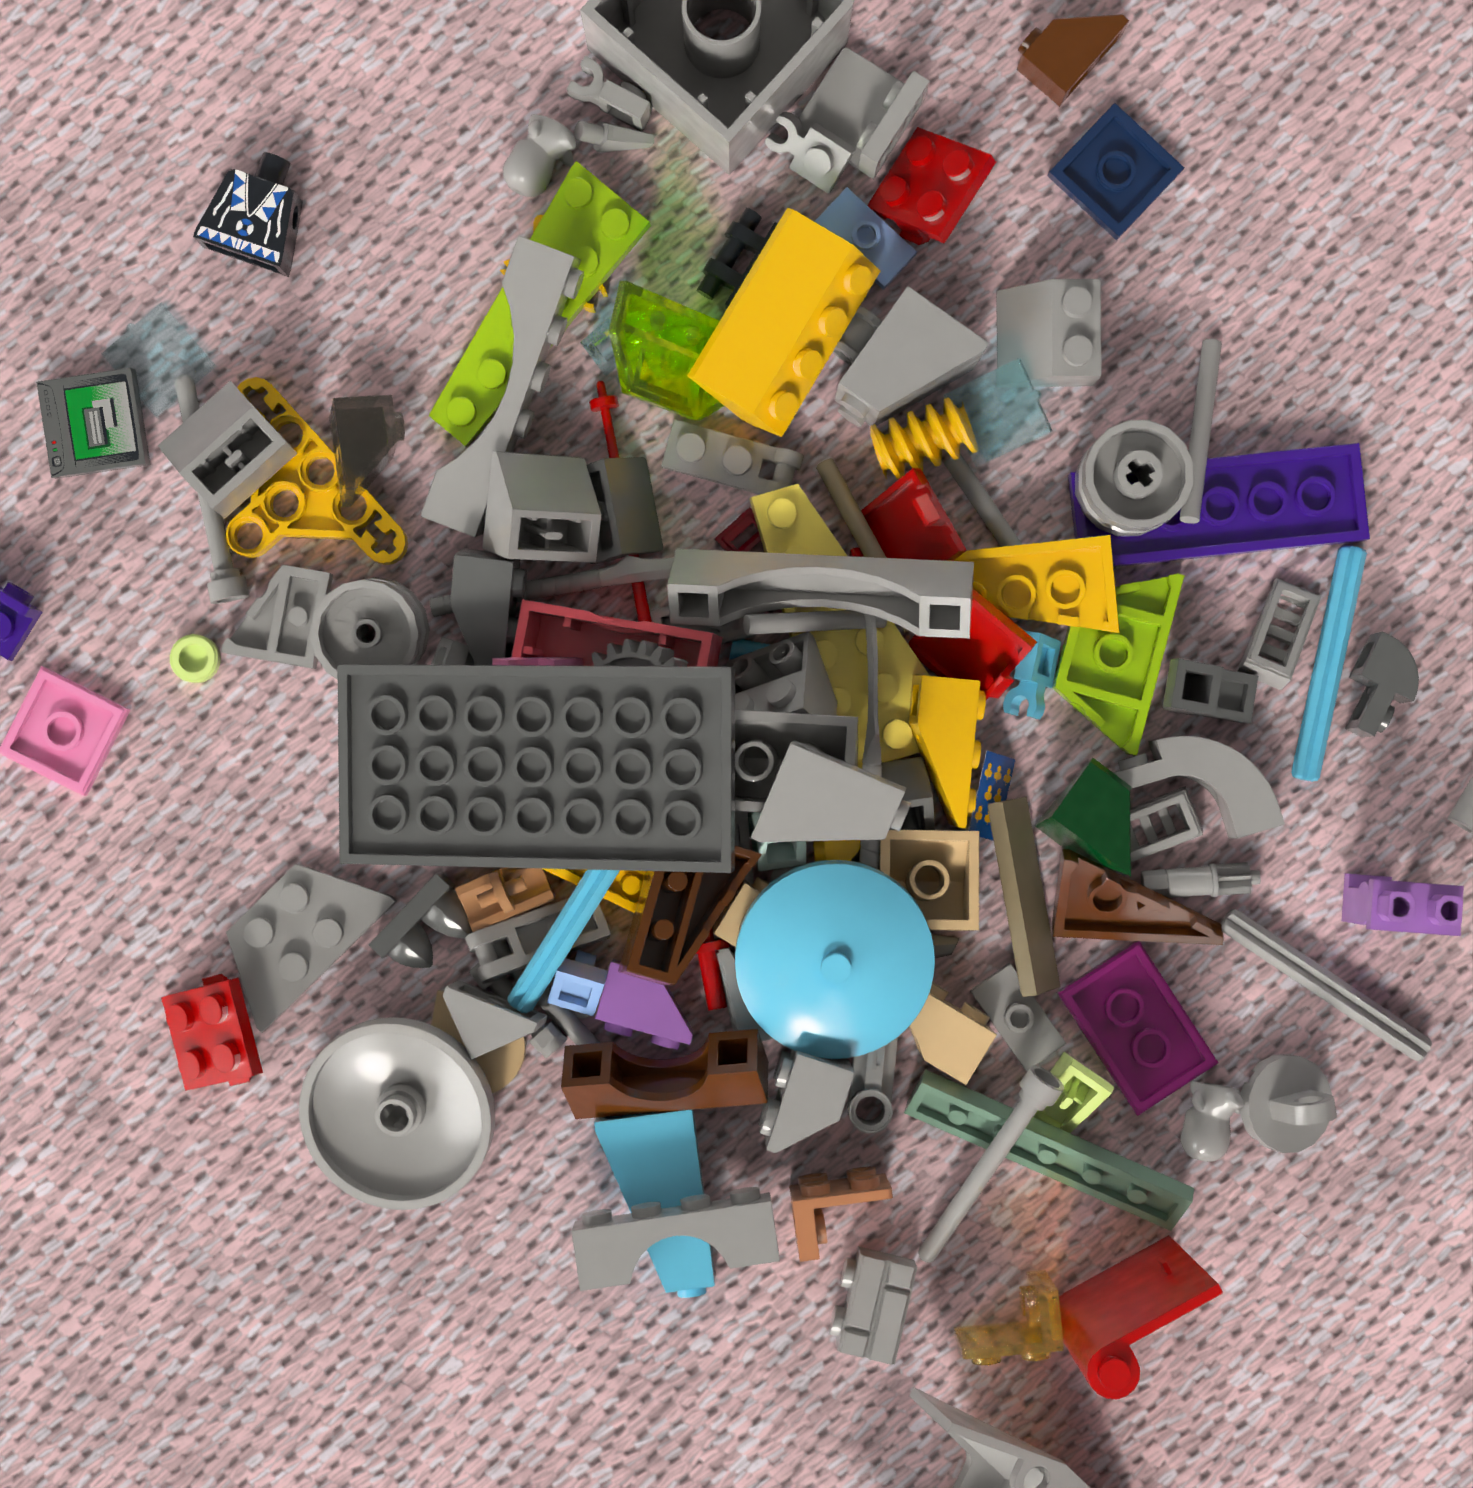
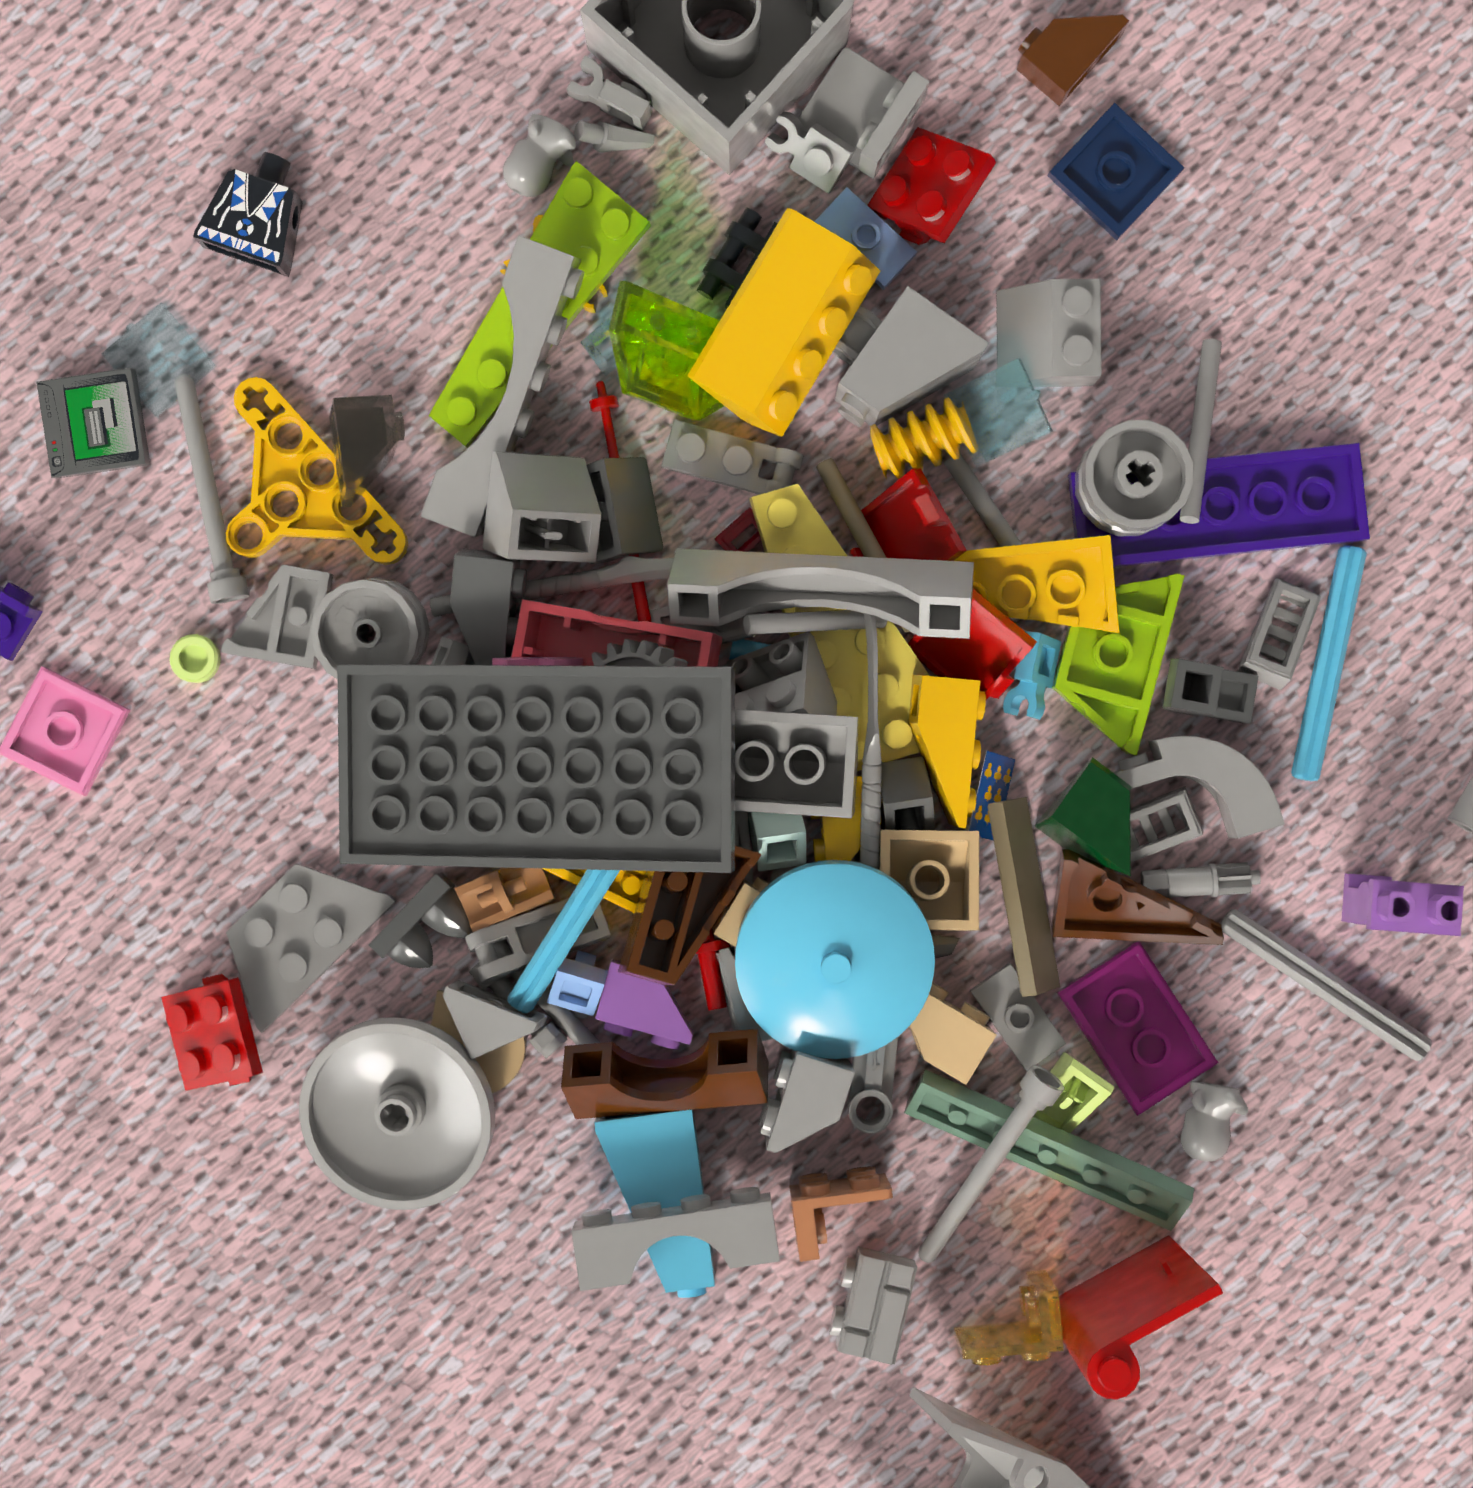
(226, 450): light grey slope -> none
(828, 801): light grey slope -> none
(1287, 1103): light grey tile -> none
(1389, 675): dark grey brick -> none

